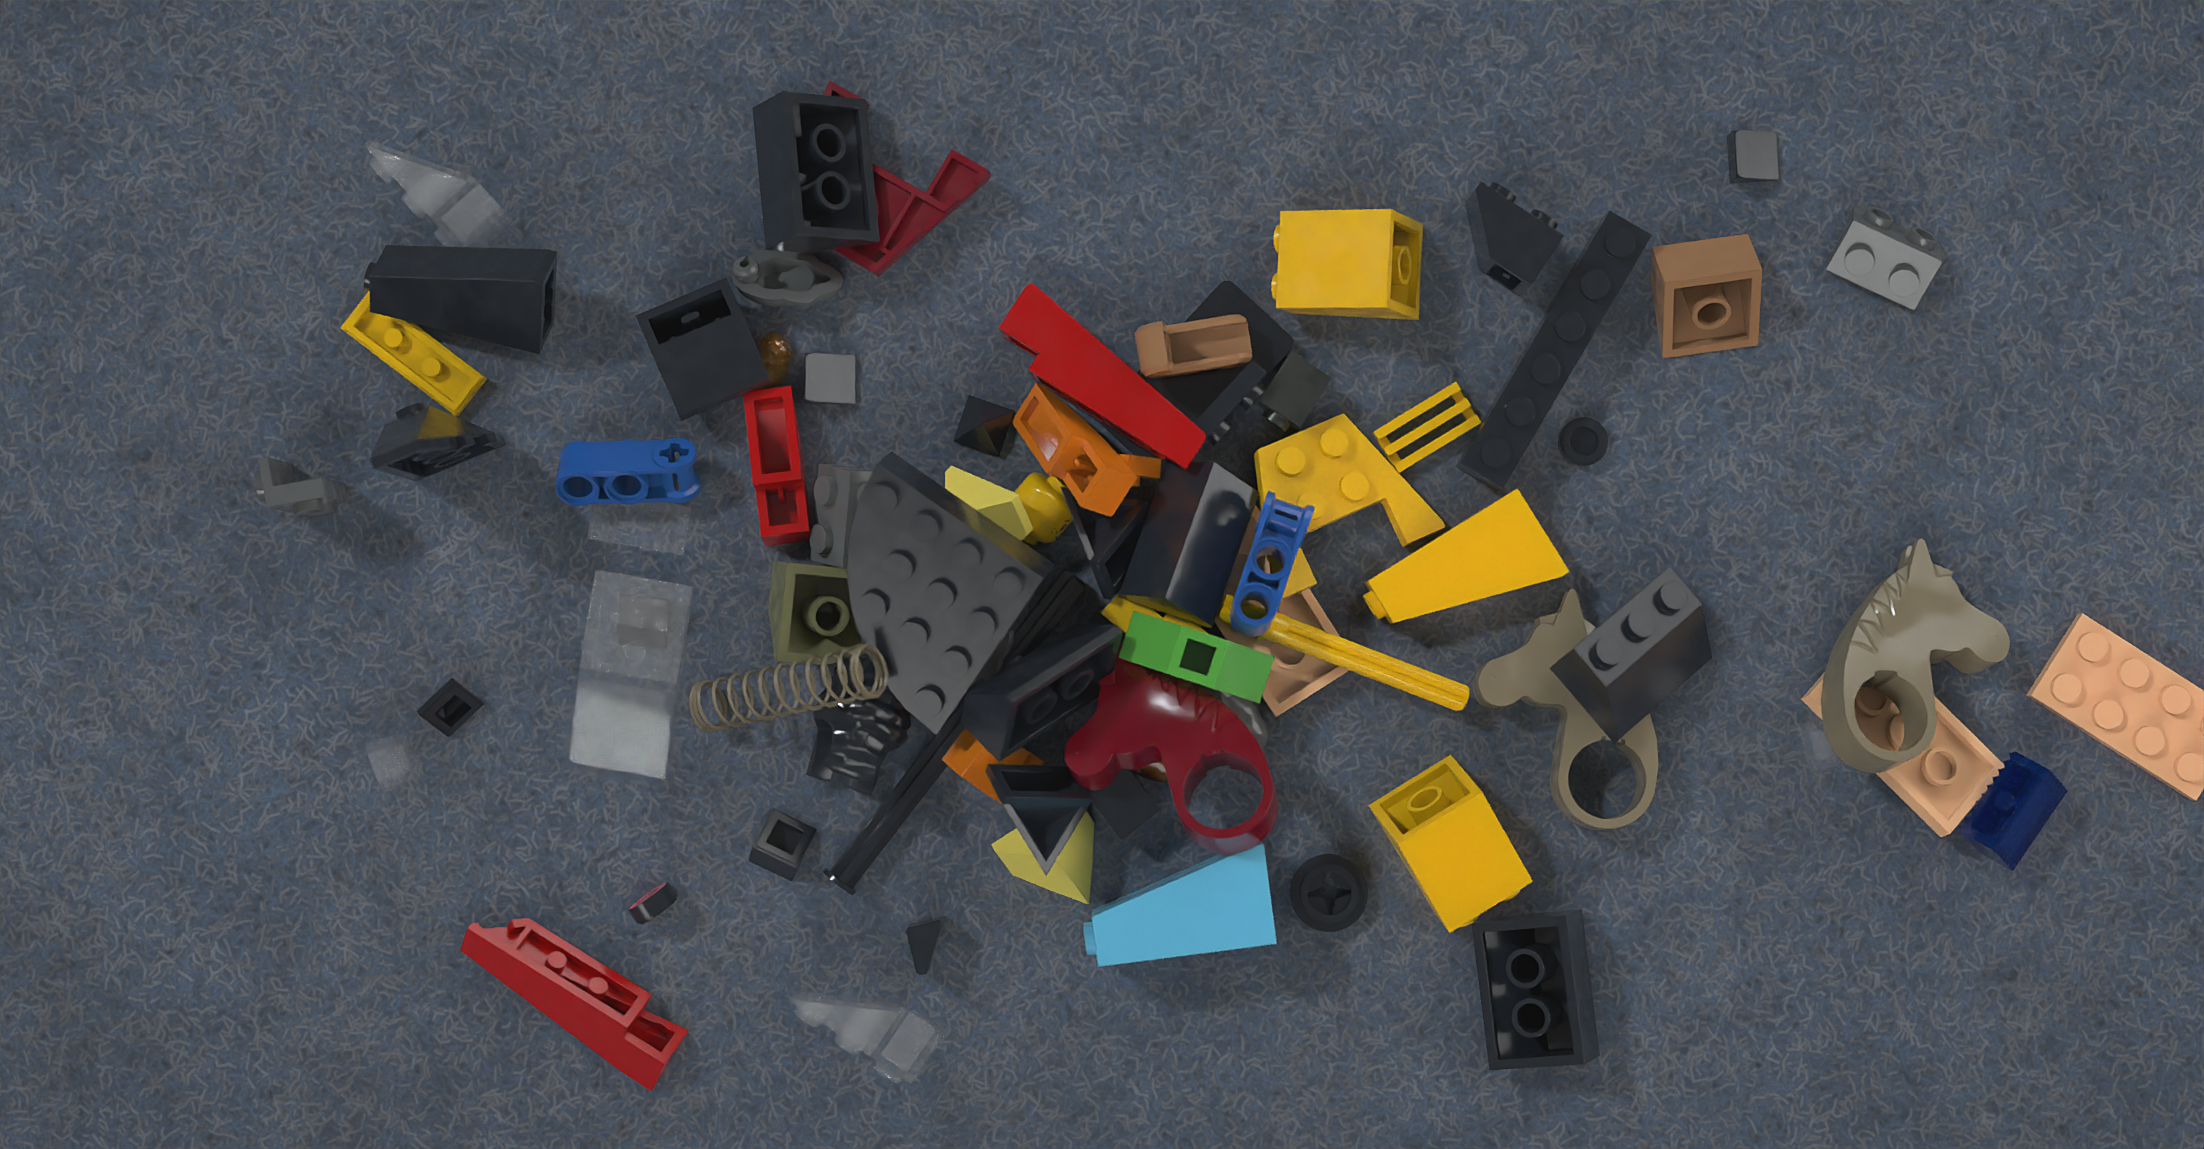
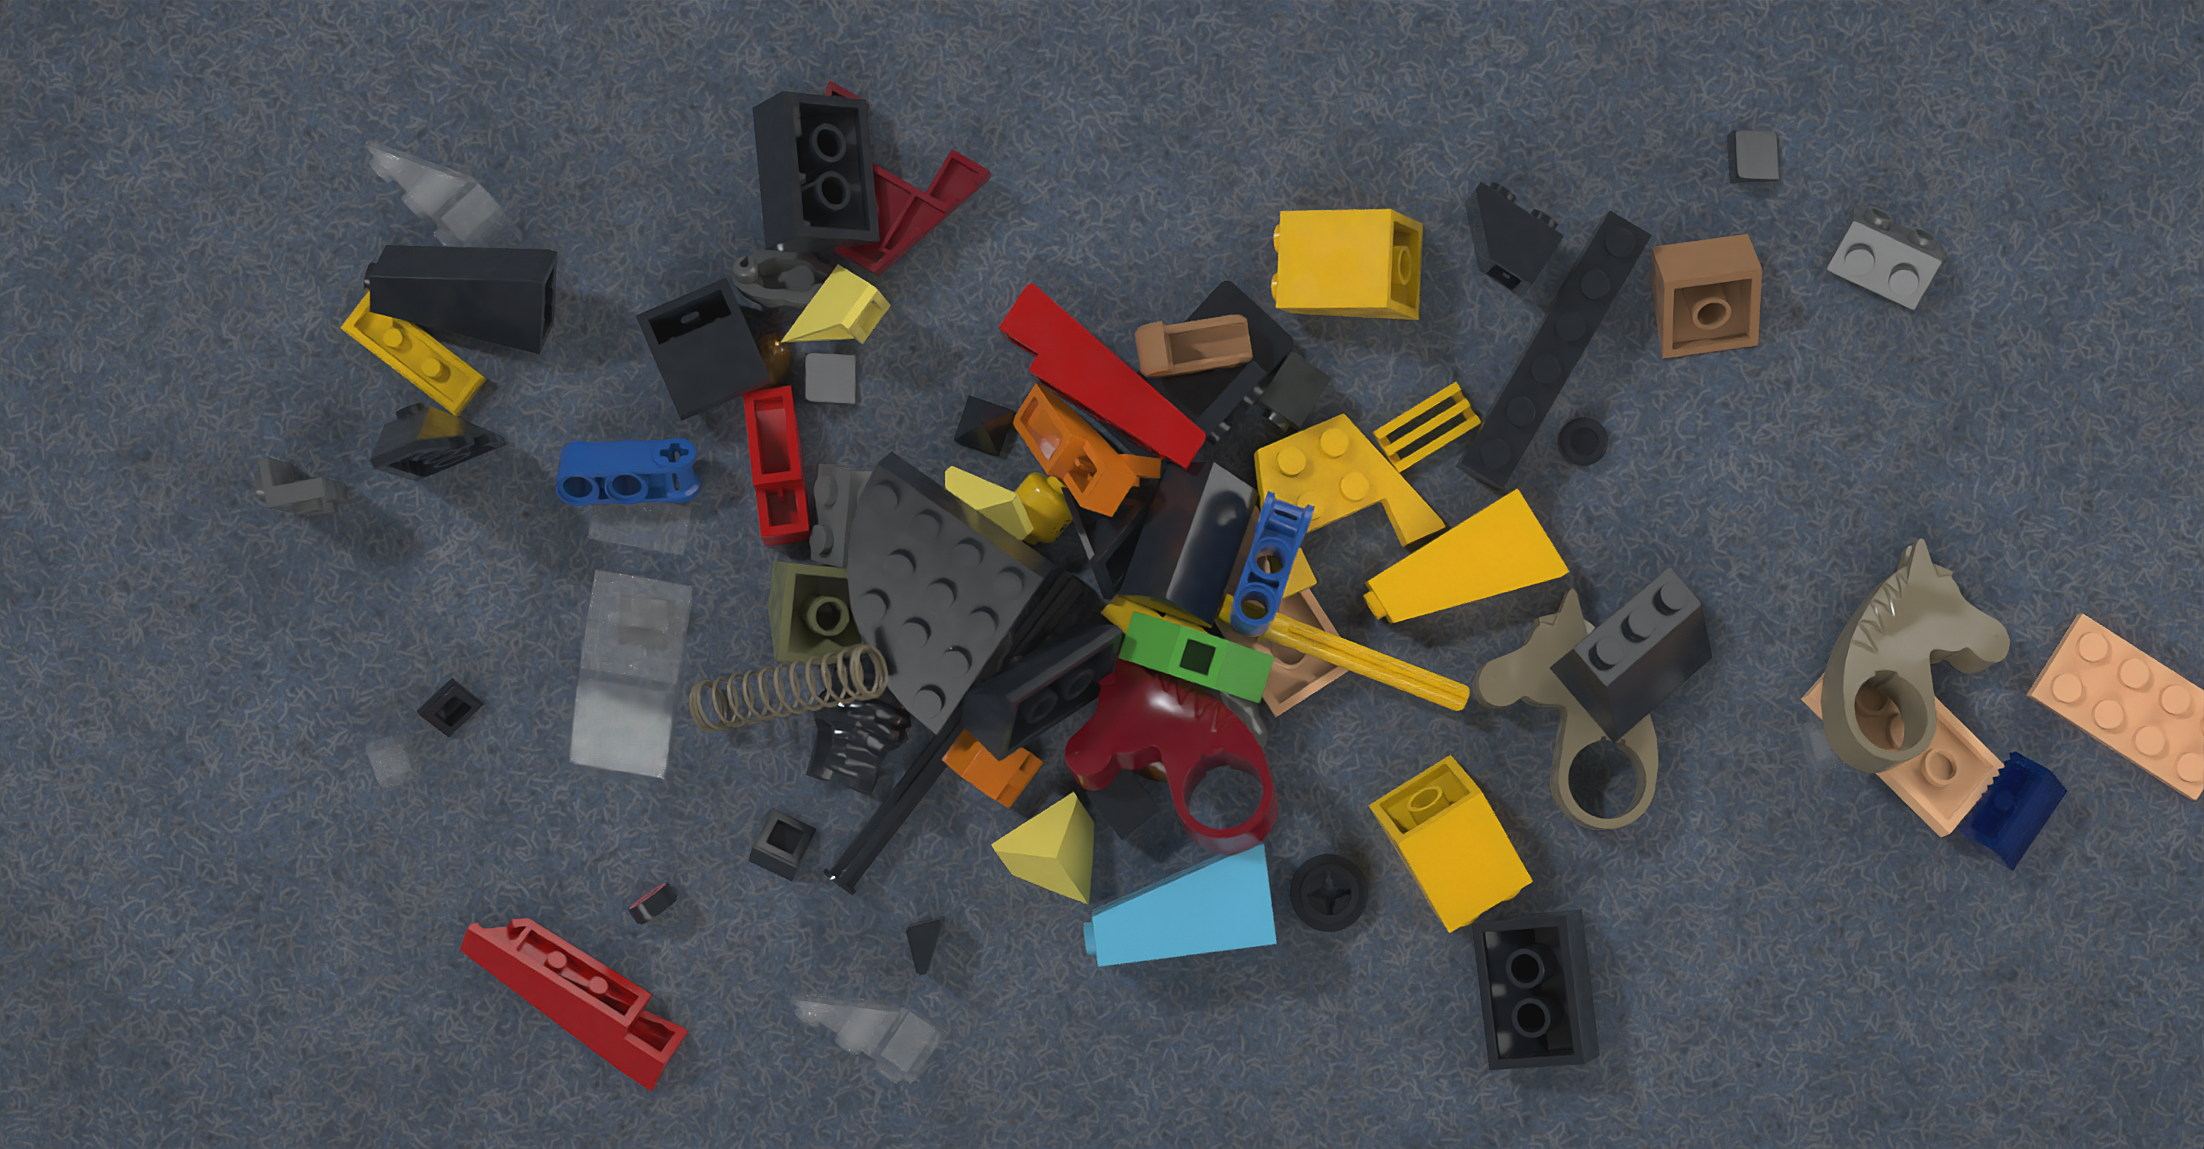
(840, 310): none -> light yellow slope
(1042, 805): black slope -> none

